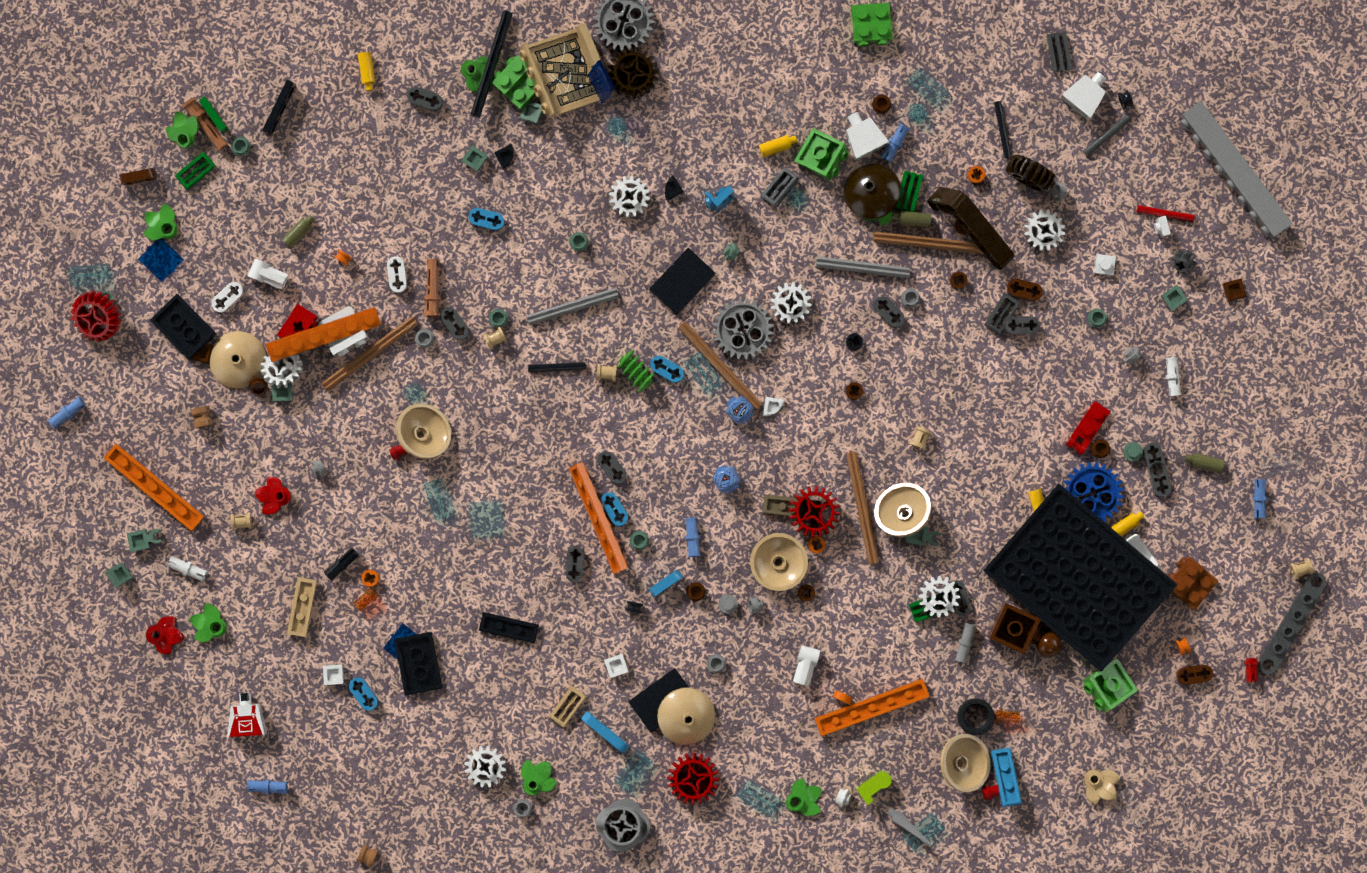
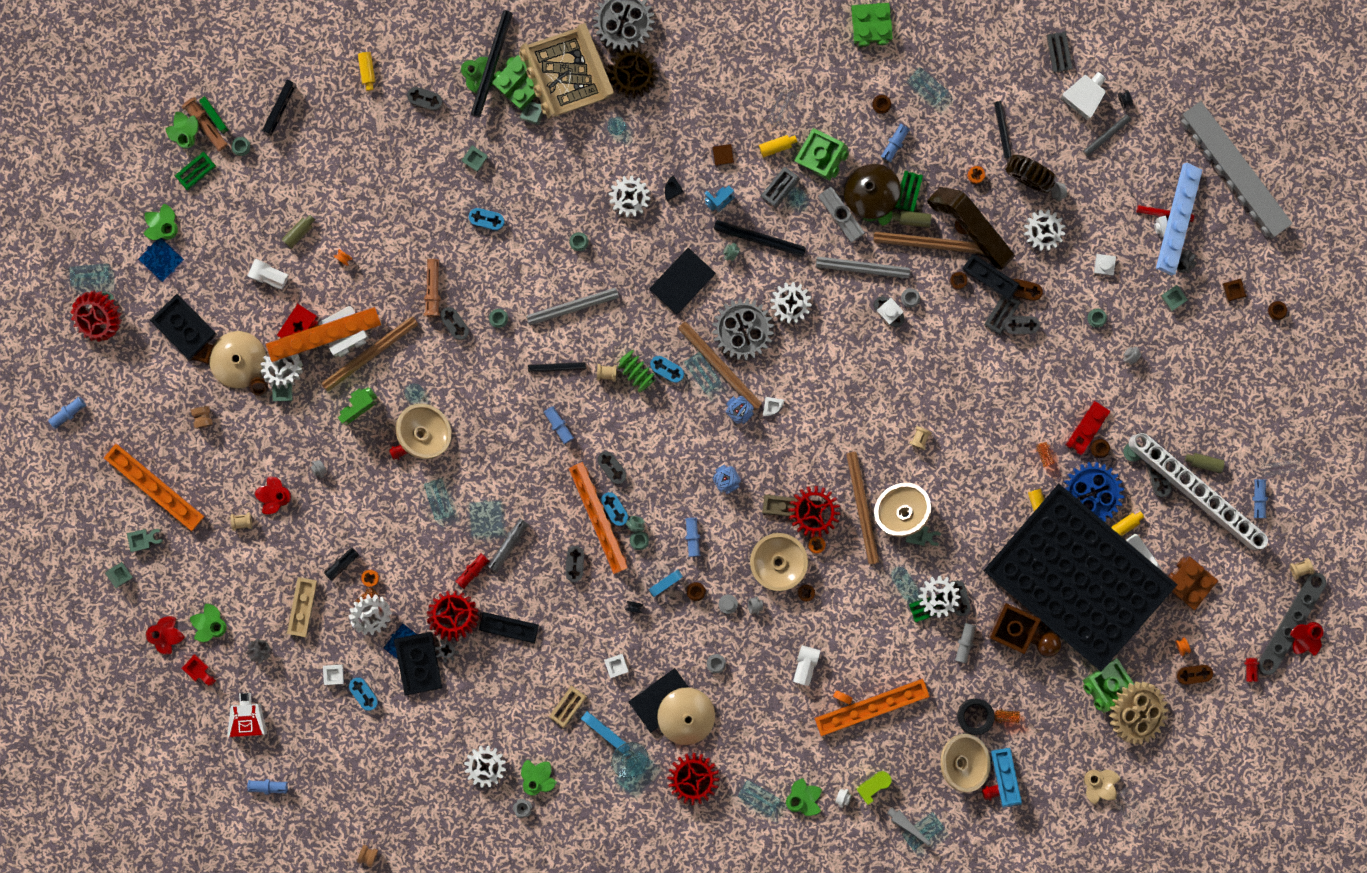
(138, 176): reddish brown beam -> none
(187, 568): white pin -> none
(197, 669): none -> red plate
(230, 300): white beam -> none
(258, 650): none -> flat silver gear
(362, 401): none -> bright green plate
(370, 615): none -> white gear
(401, 273): white beam -> none
(424, 338): light grey plate -> none
(442, 653): none -> flat silver gear
(445, 618): none -> red gear
(472, 571): none -> red pin
(495, 338): tan bush -> none
(505, 156): black tile -> none
(507, 546): none -> flat silver pin
(558, 425): none -> medium blue pin
(601, 81): clear blue piece -> none
(627, 805): light grey piece -> none
(634, 765): none -> clear light blue dish
(635, 524): none -> sand green plate
(723, 155): none -> reddish brown tile
(759, 238): none -> black axle
(833, 204): none -> light grey piece
(848, 389): reddish brown bush -> none
(857, 347): black bush -> none
(864, 136): white torso -> none
(890, 311): none -> white plate
(900, 586): none -> clear light blue beam
(917, 107): clear light blue plate -> none
(991, 277): none -> black tile
(1044, 452): none -> clear orange pin
(1138, 712): none -> tan gear
(1173, 376): white pin -> none
(1179, 219): none -> light blue plate
(1207, 493): none -> white beam
(1277, 310): none -> reddish brown plate
(1307, 640): none -> red plate

